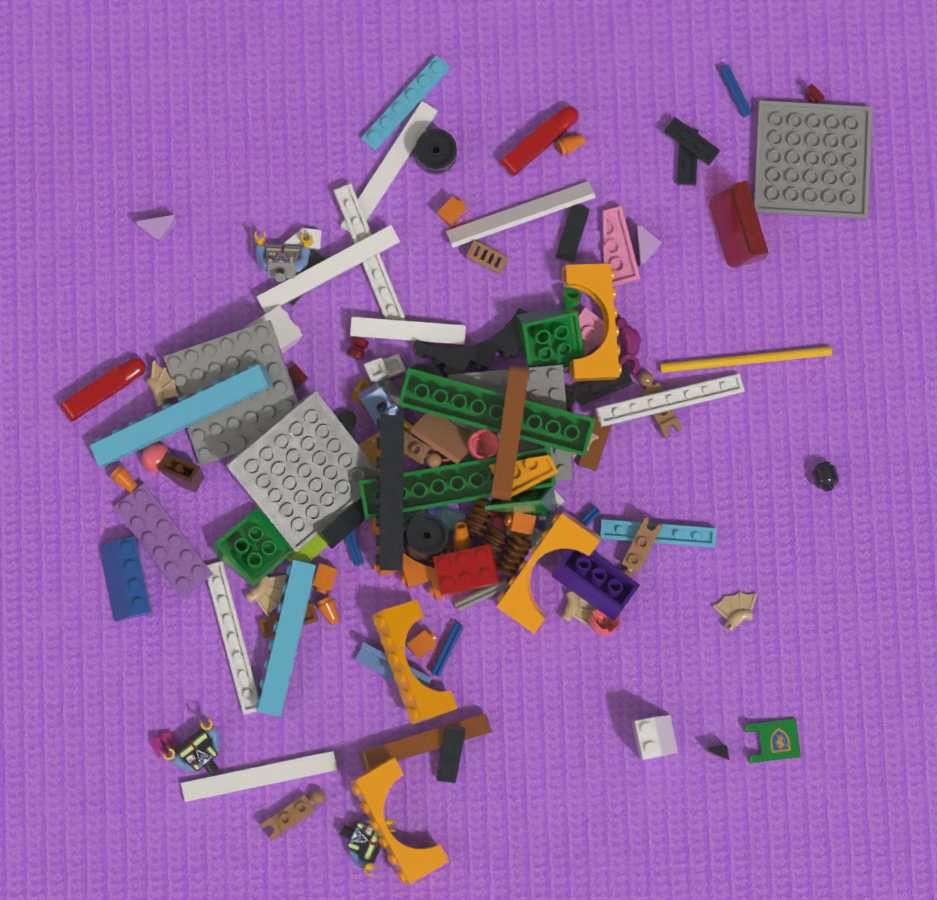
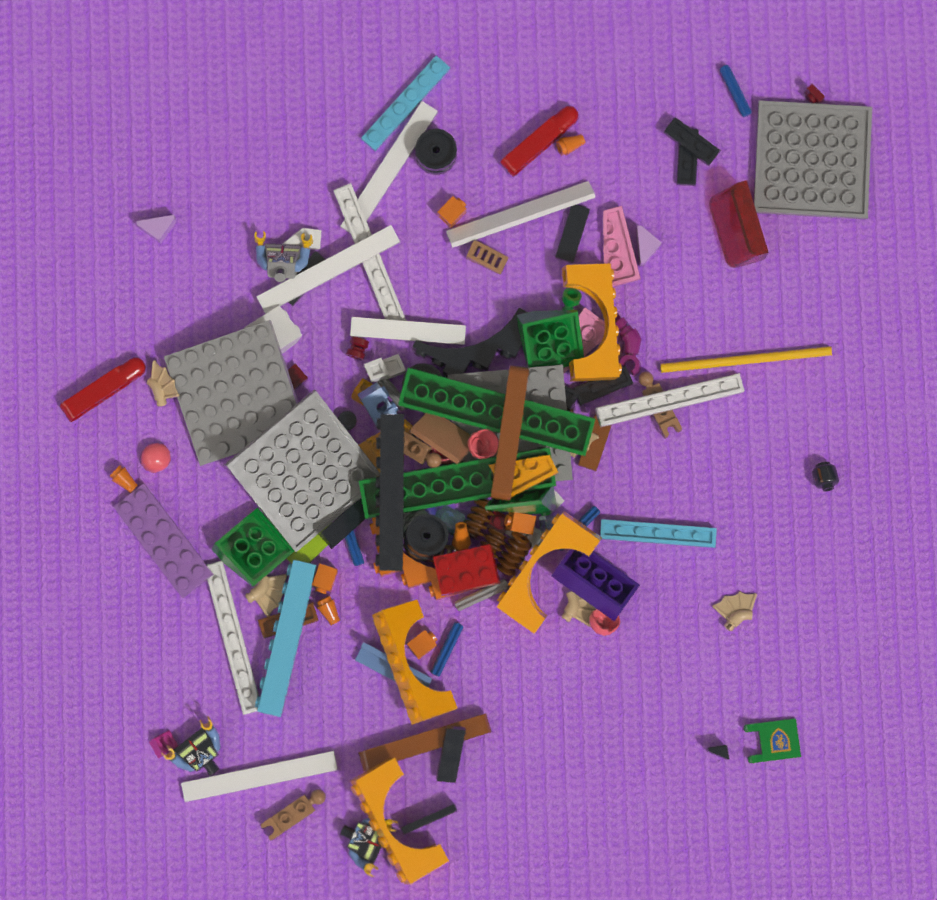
(126, 579): blue slope -> none
(181, 415): medium azure brick -> none
(182, 472): reddish brown slope -> none
(429, 819): none -> black tile
(640, 547): medium nougat plate -> none
(654, 737): white slope -> none

